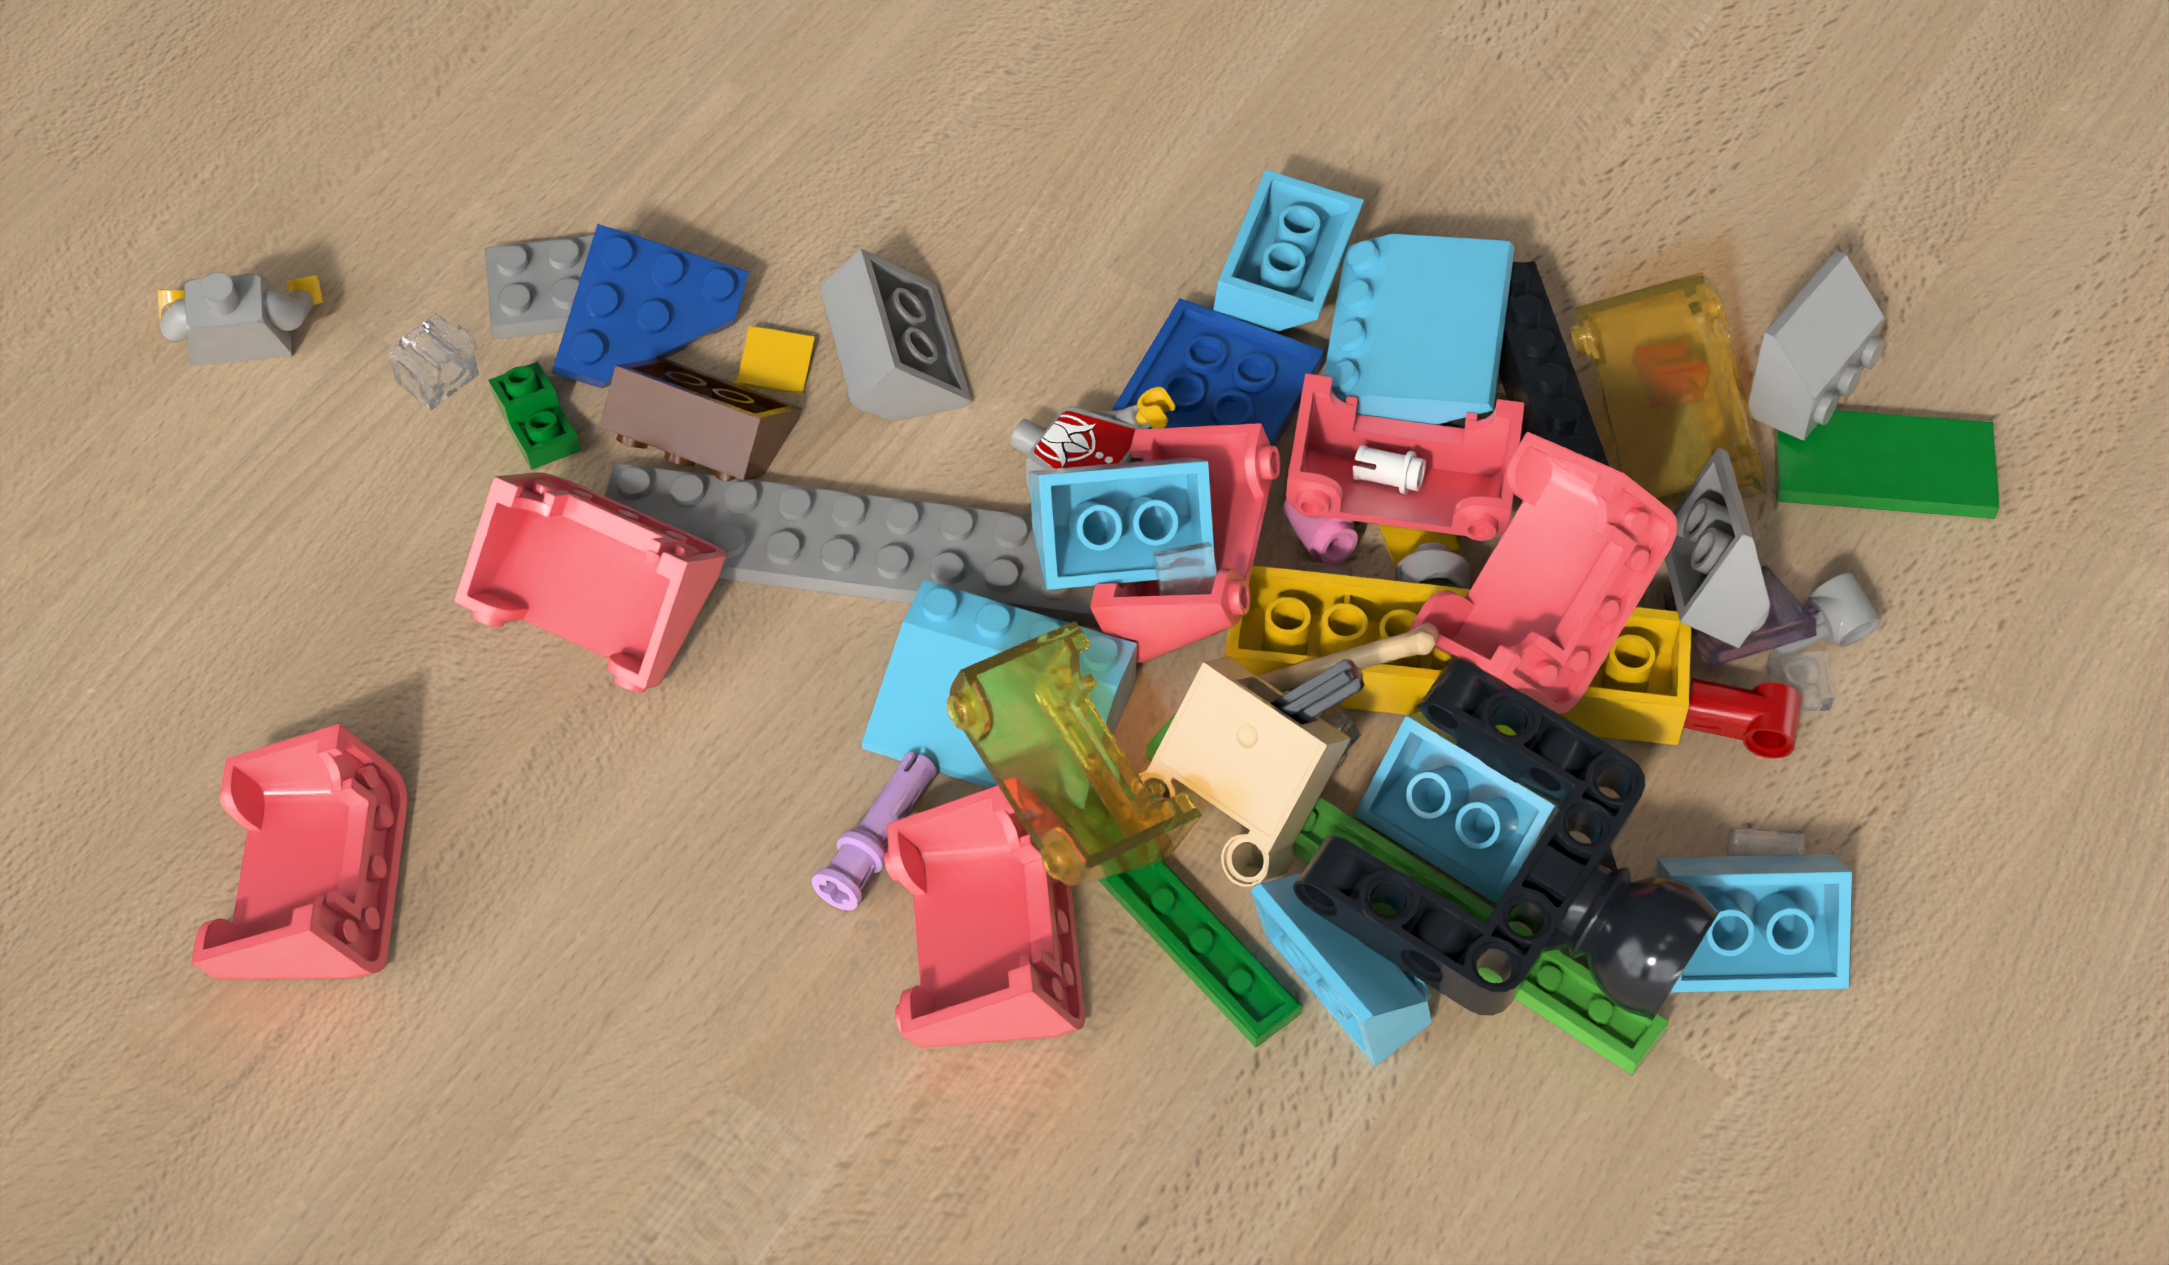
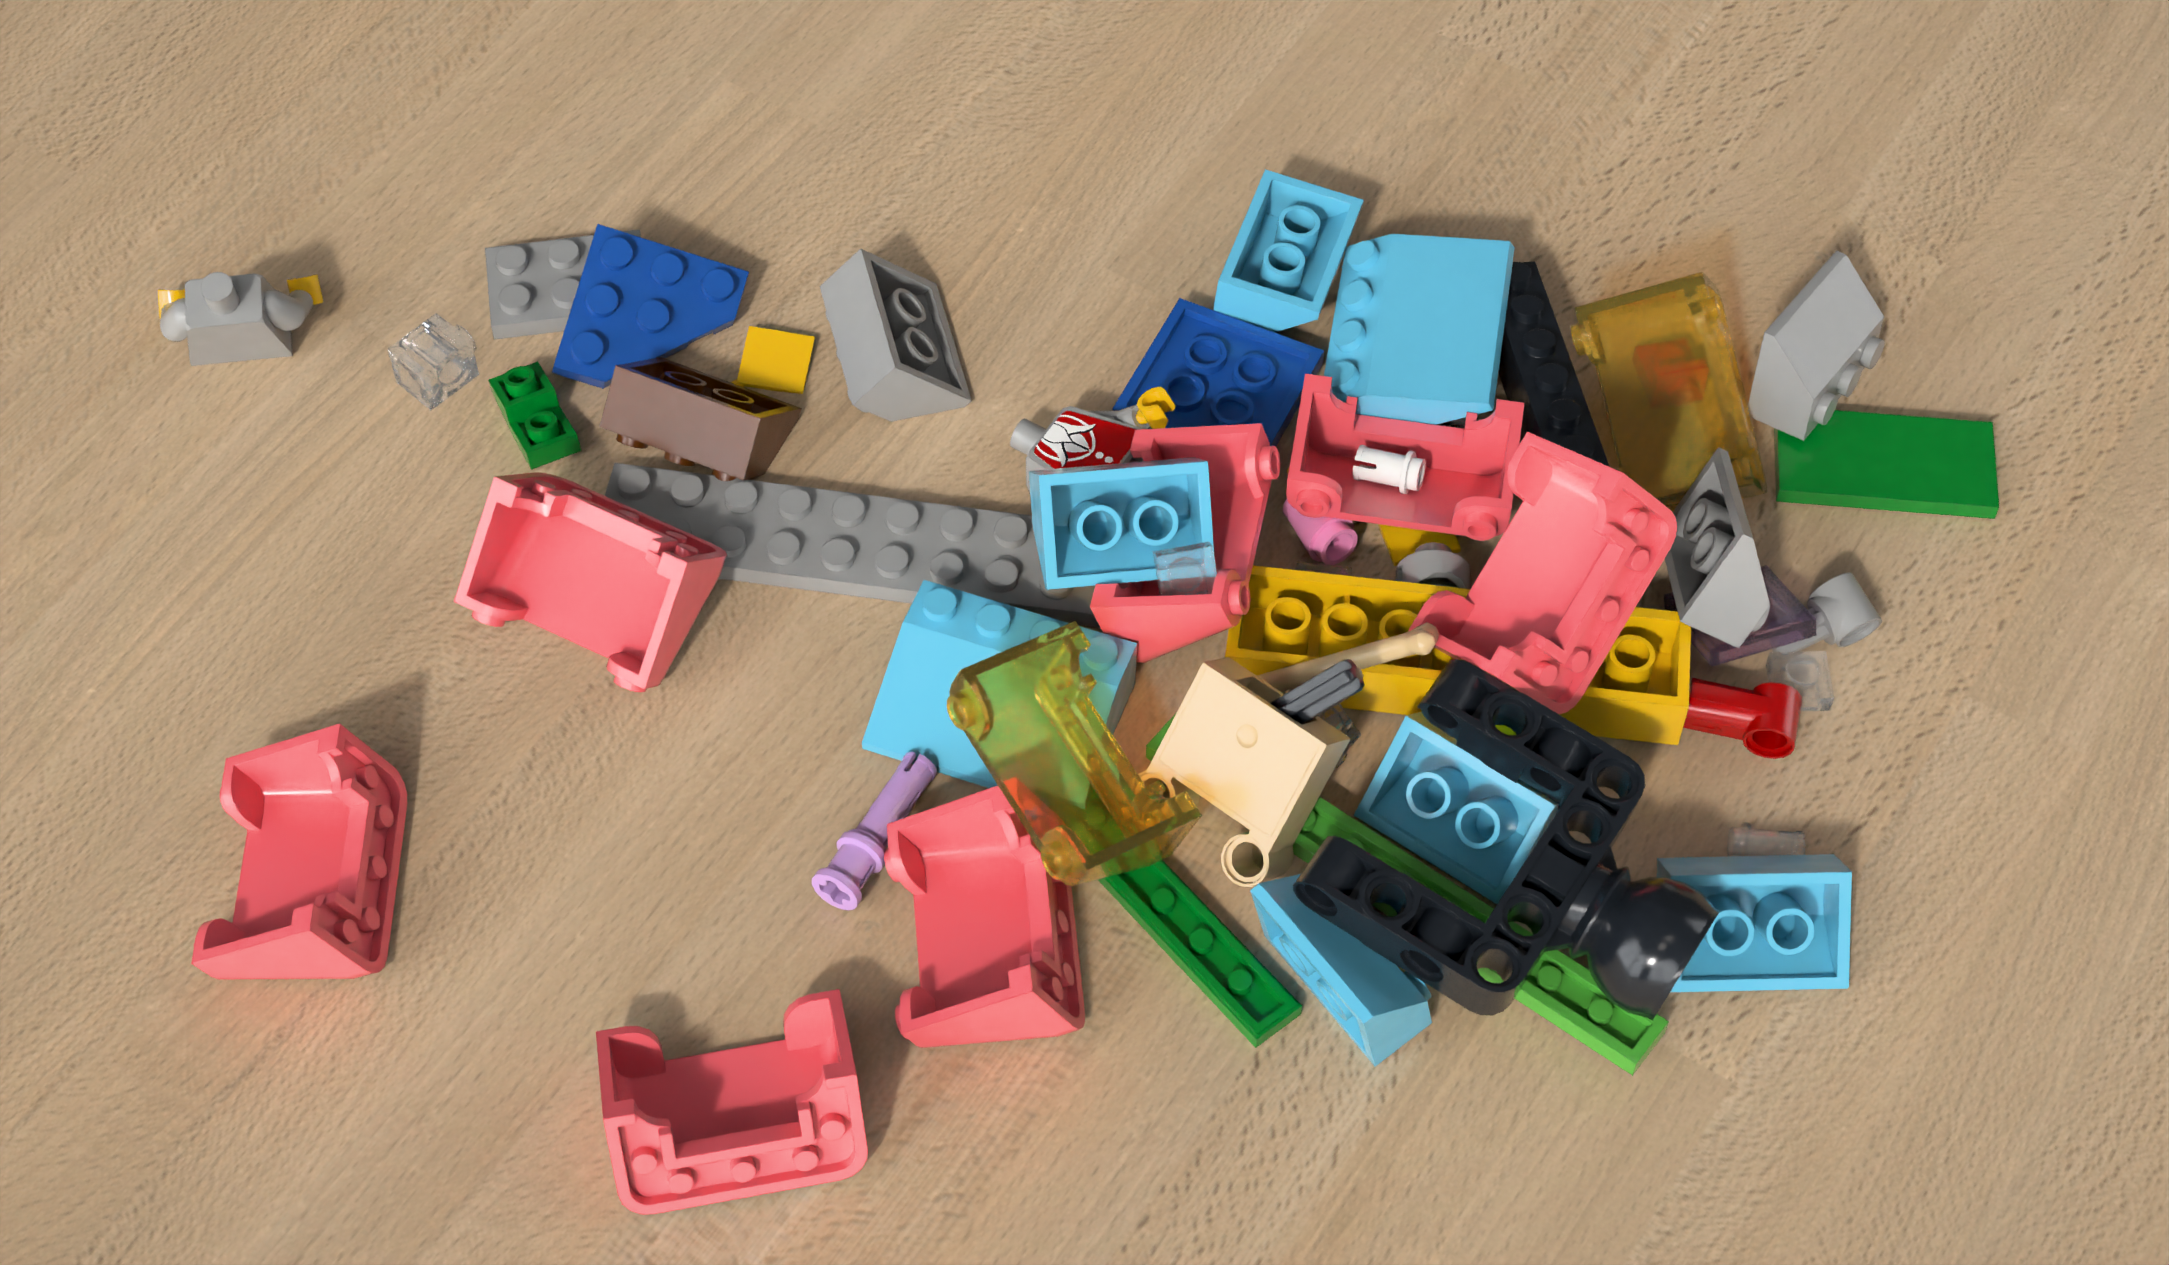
(734, 1116): none -> coral windscreen

